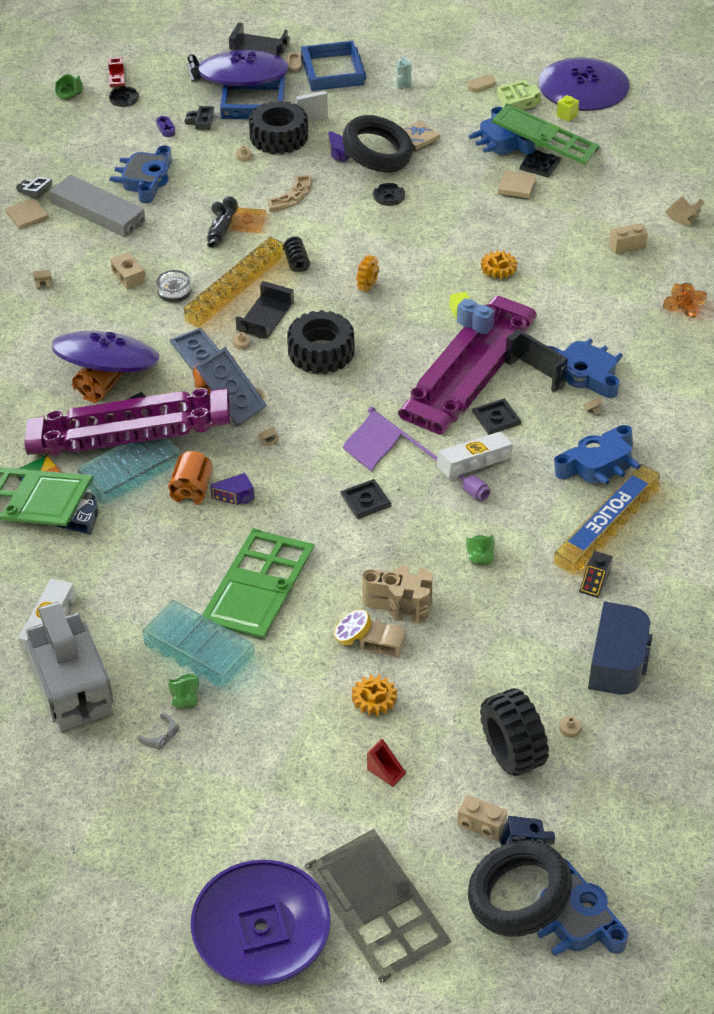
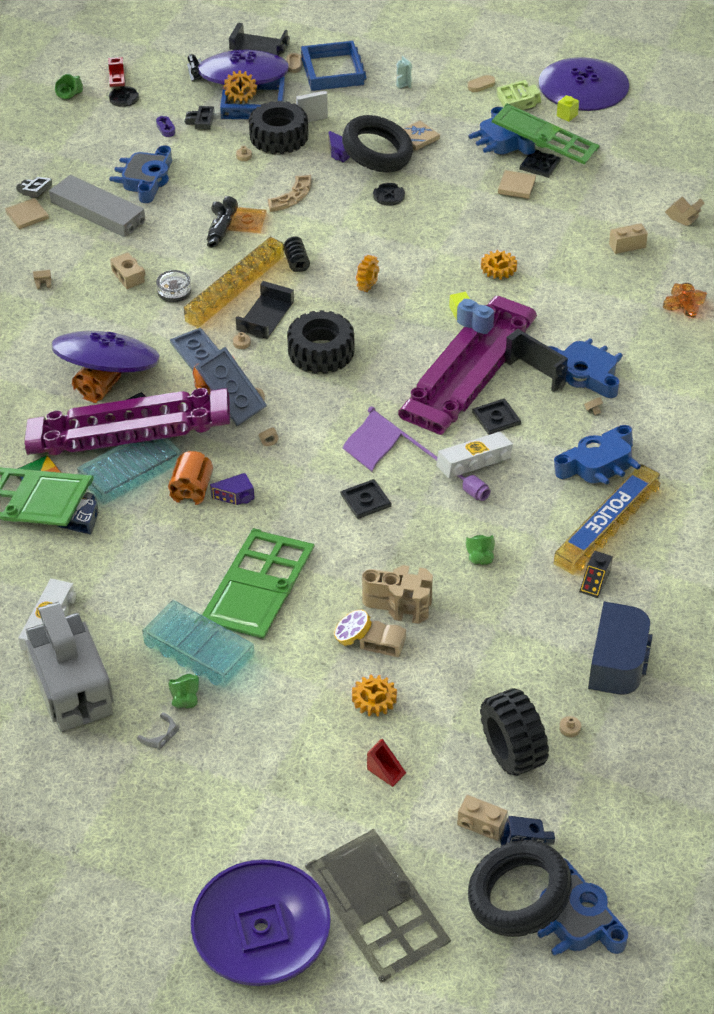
(247, 86): none -> light orange gear

